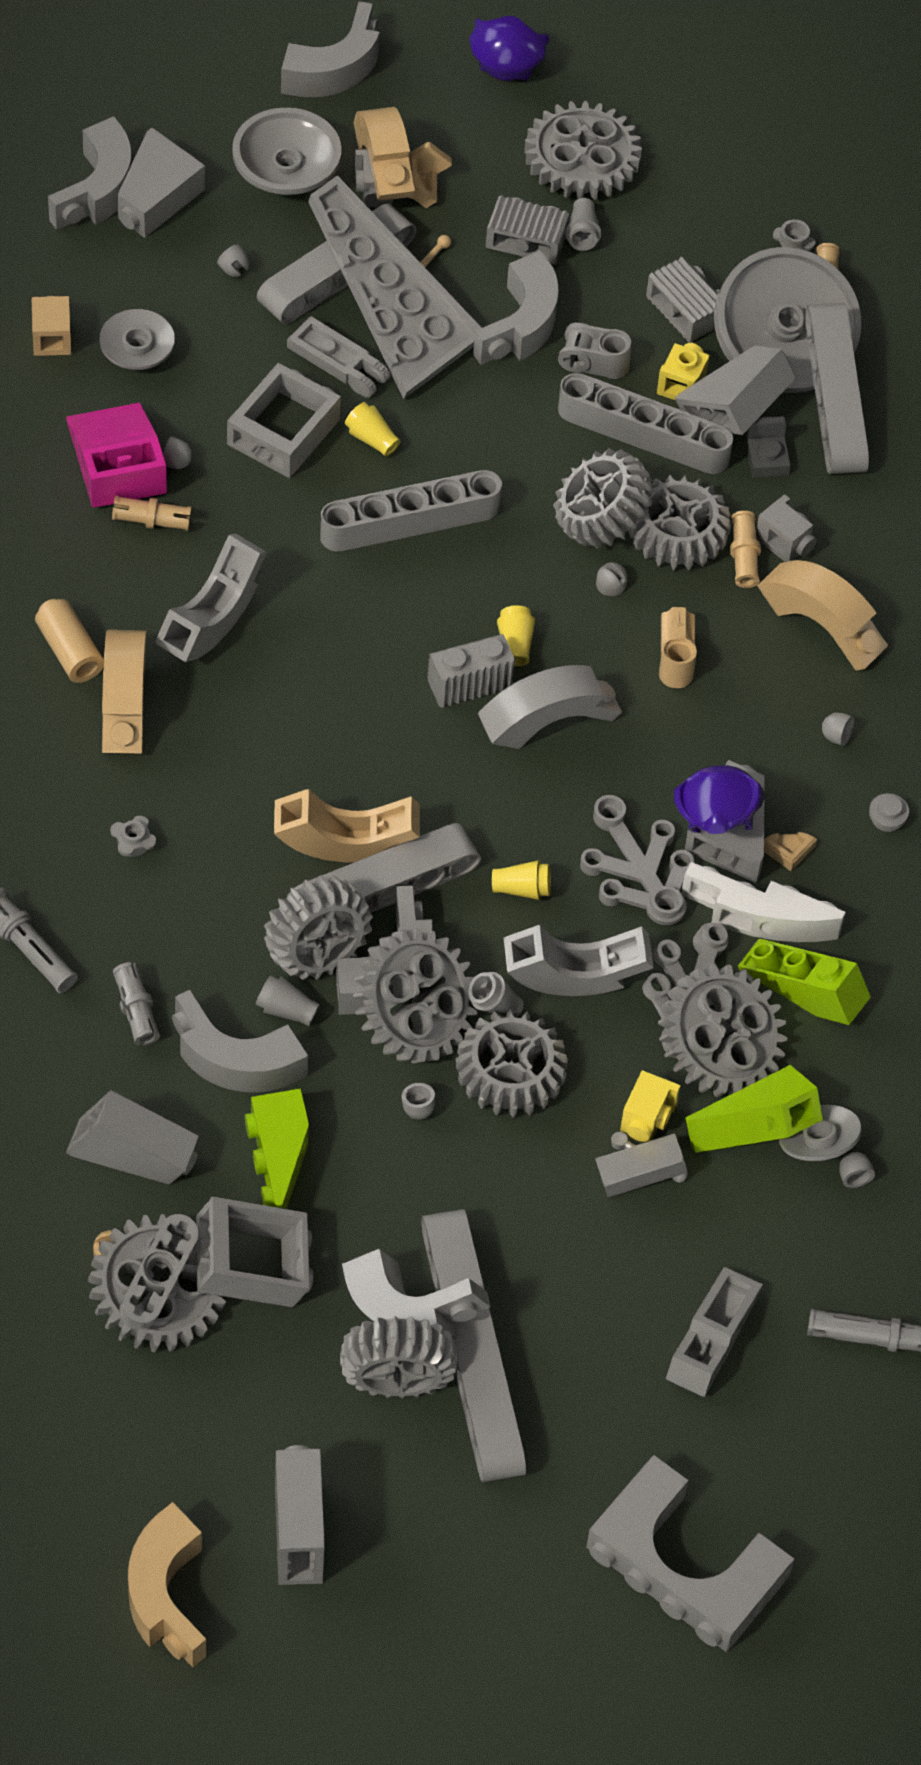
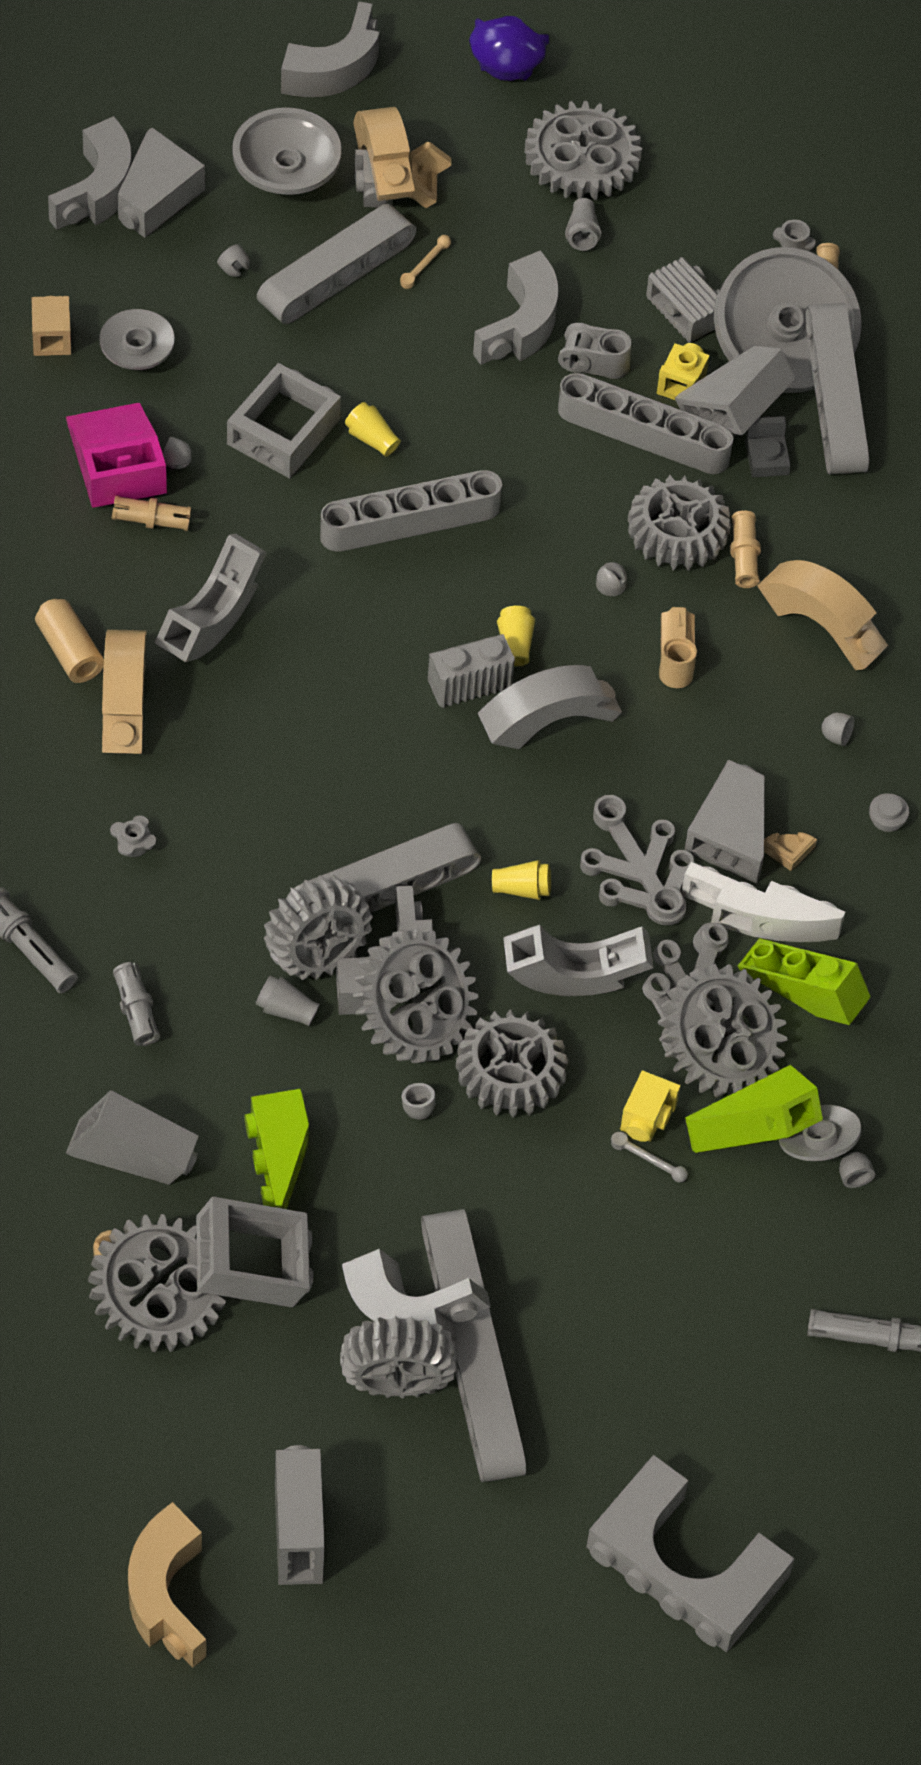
(164, 1288): light grey beam -> none
(237, 1063): light grey arch -> none
(338, 356): light grey hinge -> none
(341, 834): tan arch -> none
(404, 306): light grey wing -> none
(492, 993): light grey cone -> none
(526, 228): light grey brick -> none
(603, 498): light grey gear -> none
(641, 1165): light grey slope -> none
(713, 1331): light grey slope -> none
(719, 799): dark purple helmet -> none
(785, 531): light grey brick -> none

